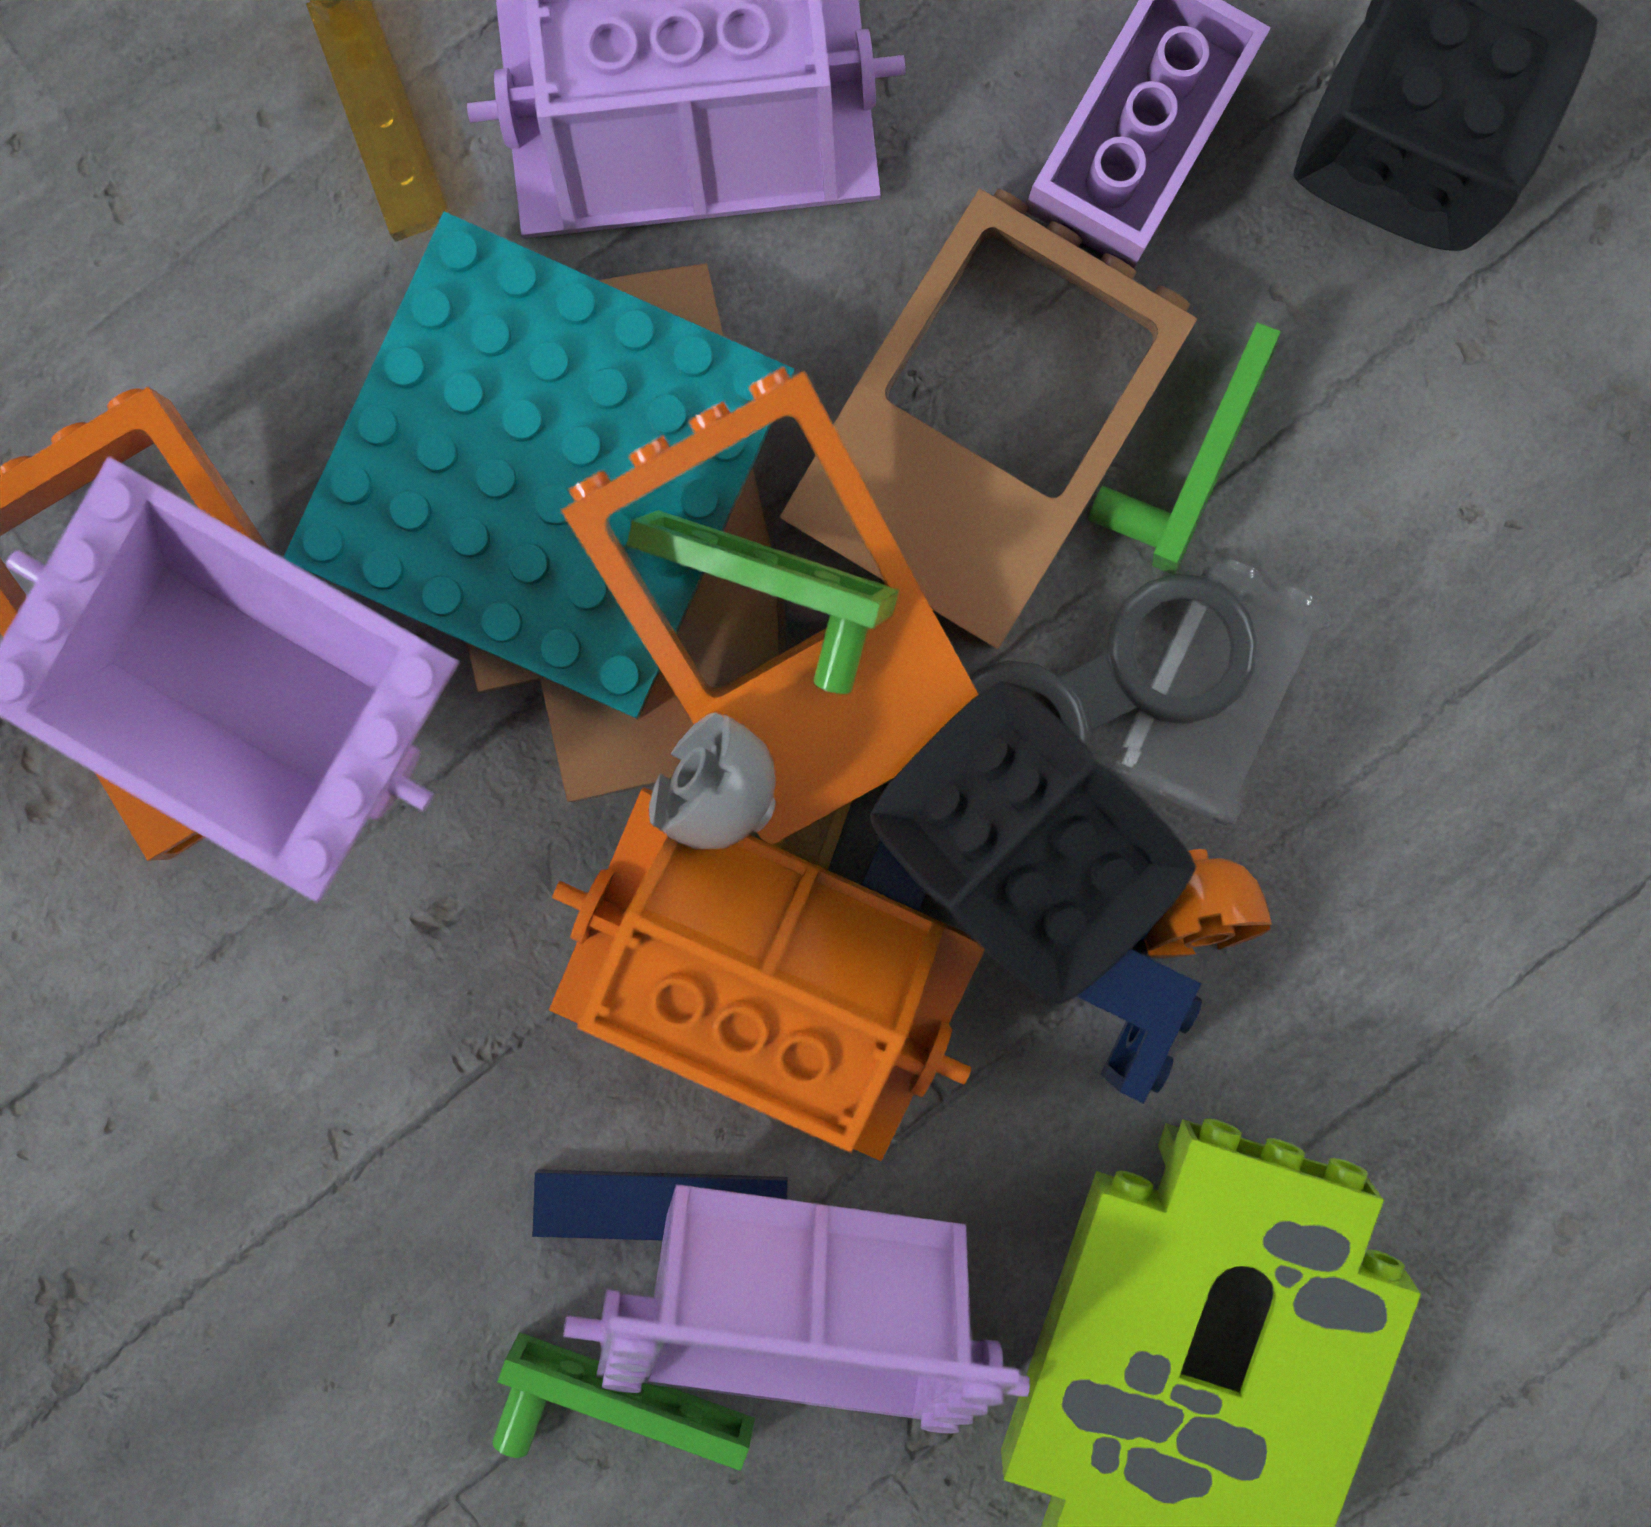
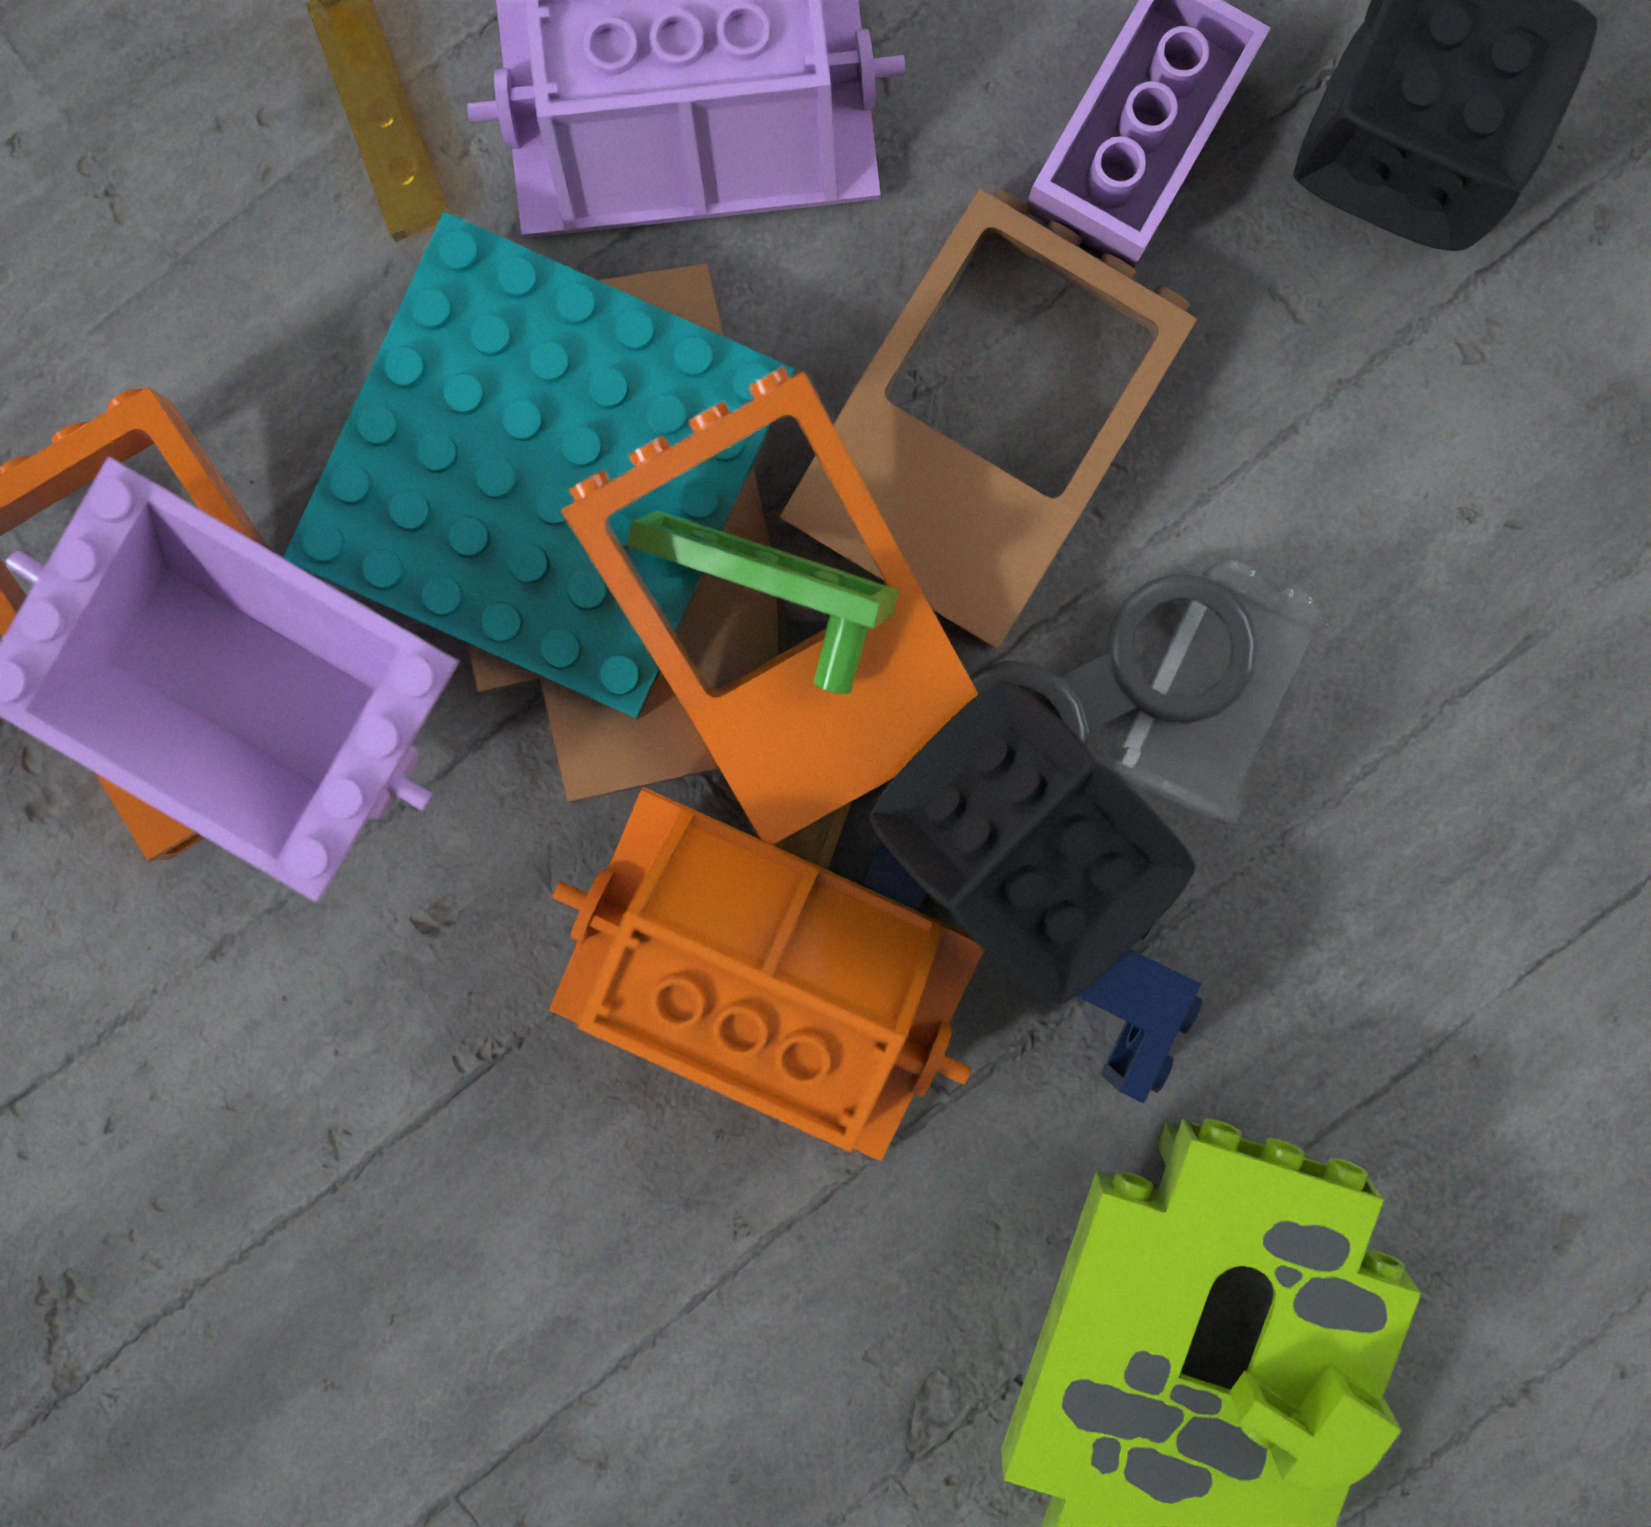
(554, 1374): bright green piece -> none
(625, 1202): dark blue tile -> none
(718, 787): light grey cylinder -> none
(806, 1312): lavender piece -> none
(1173, 531): bright green piece -> none
(1217, 906): orange cylinder -> none
(1325, 1440): none -> lime brick

